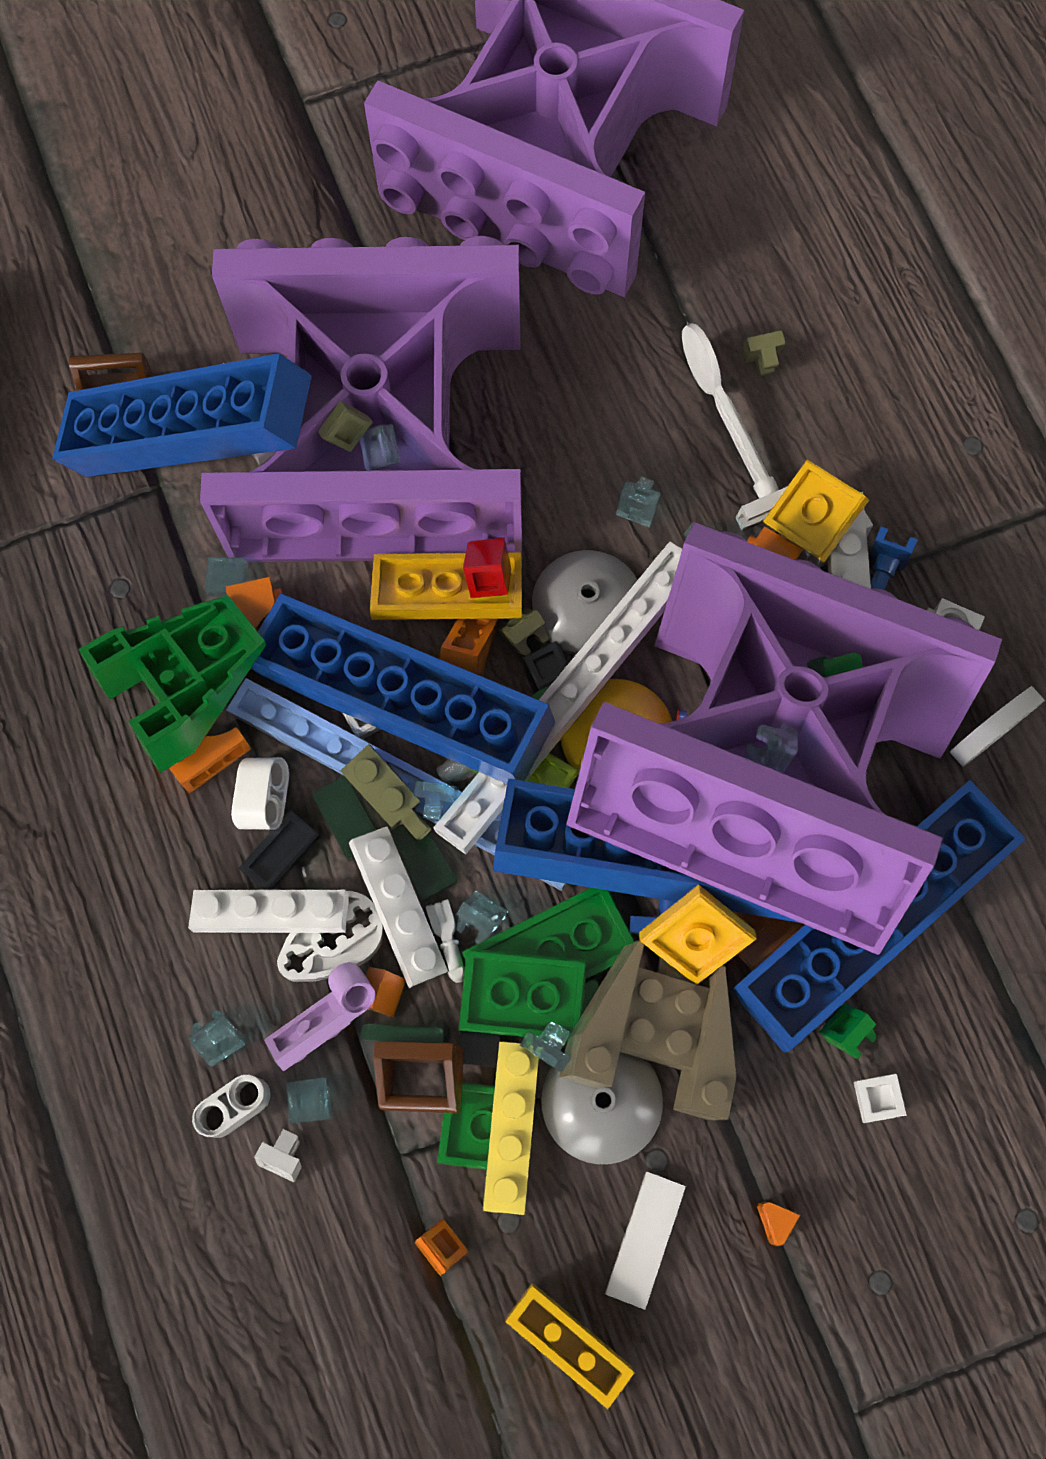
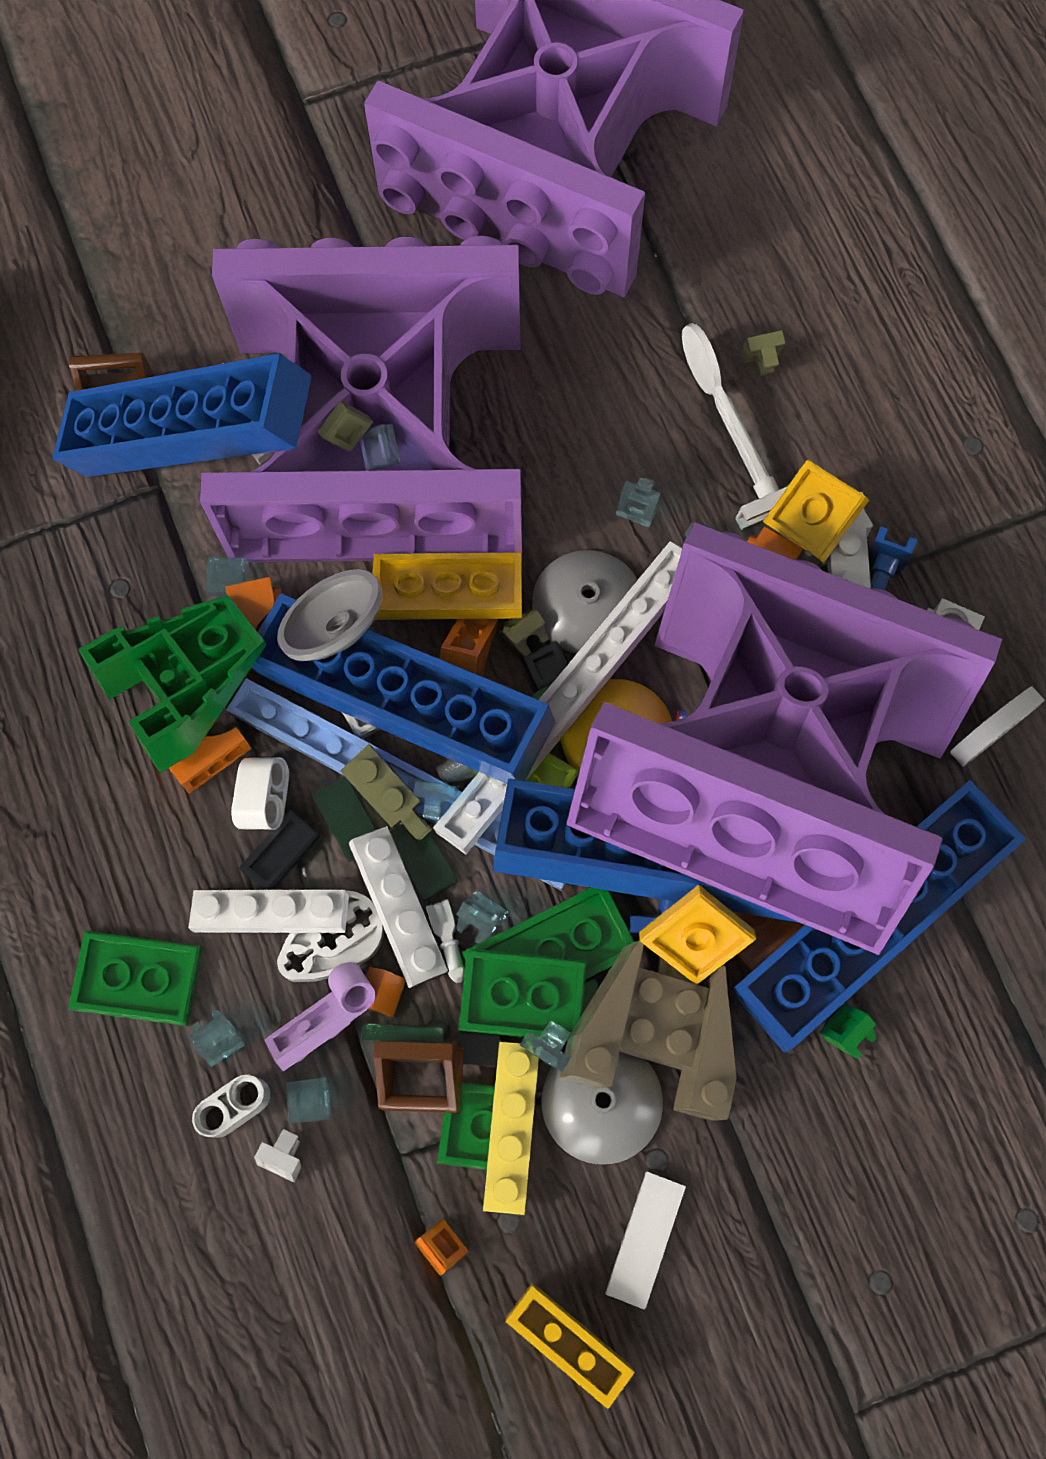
(135, 978): none -> green tile
(330, 615): none -> light grey dish
(487, 568): red panel -> none
(776, 1222): orange slope -> none
(781, 747): clear light blue tile -> none
(836, 665): green tile -> none
(879, 1098): white tile -> none

